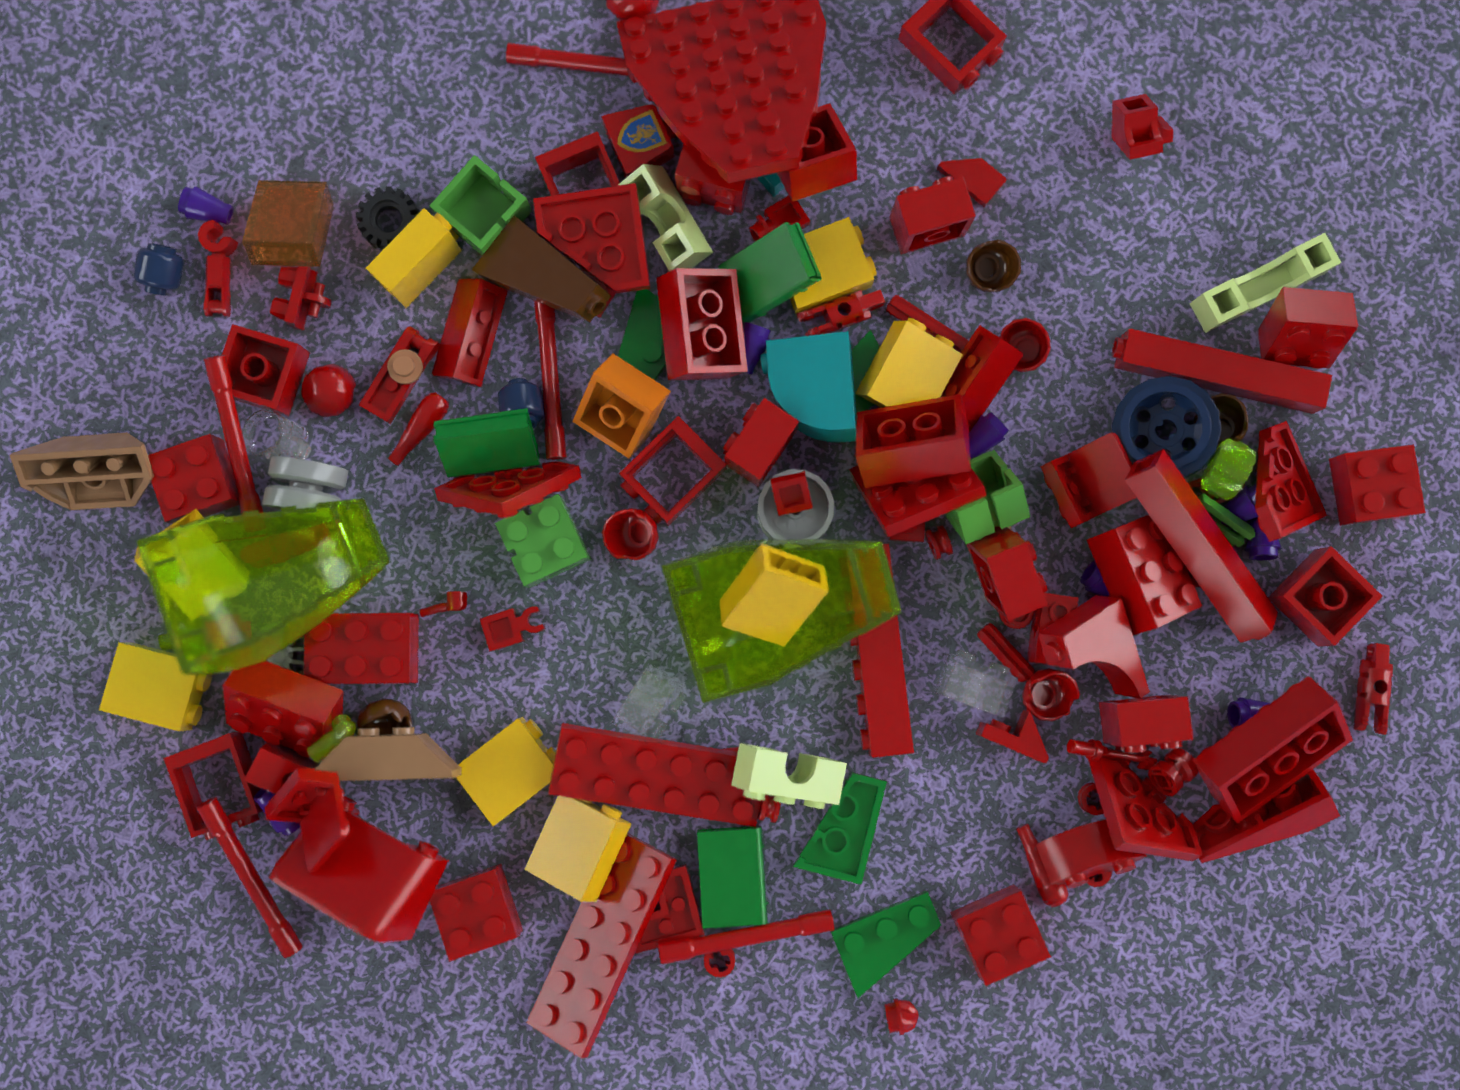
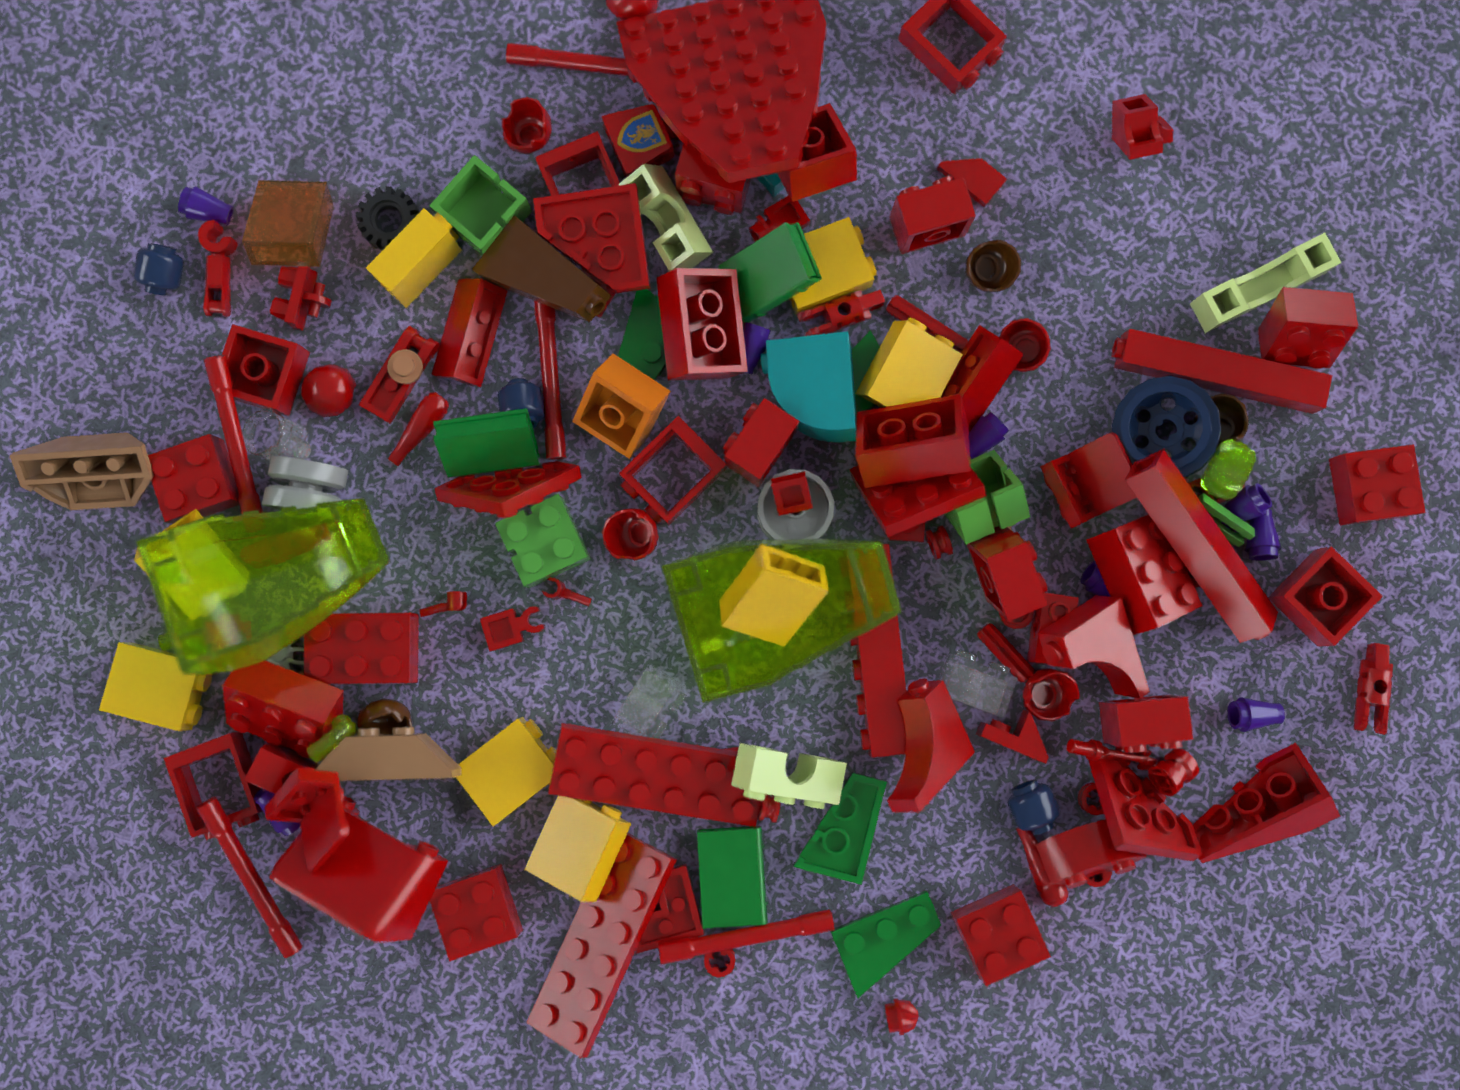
(527, 126): none -> red hair
(563, 592): none -> red hand
(934, 745): none -> red arch
(1033, 806): none -> dark blue head
(1273, 748): red brick -> none
(1284, 487): red plate -> none

